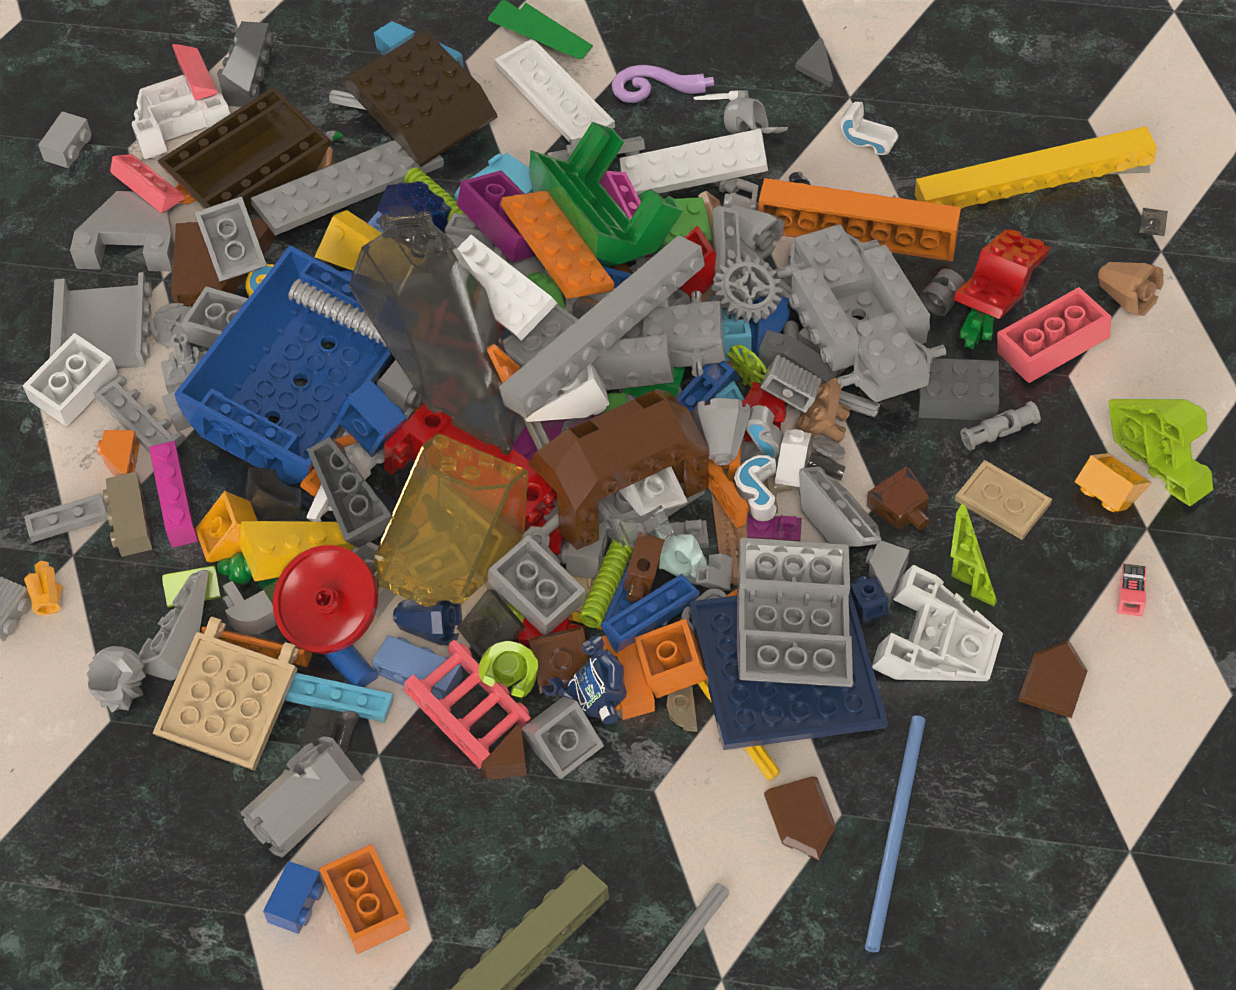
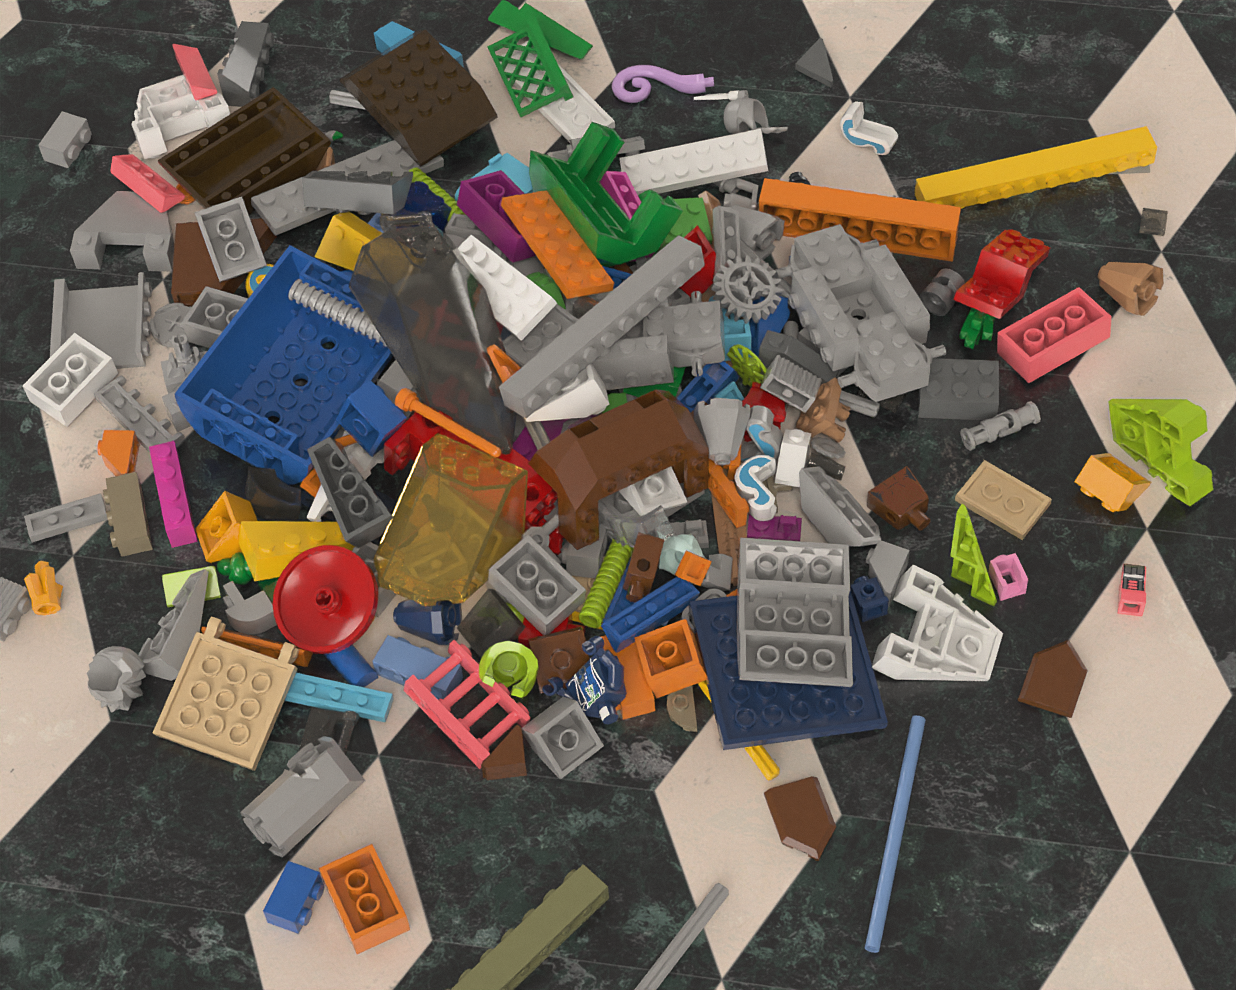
(356, 192): none -> wedge
(408, 401): none -> orange piece
(544, 56): none -> green fence
(693, 568): none -> orange plate
(1008, 565): none -> bright pink window

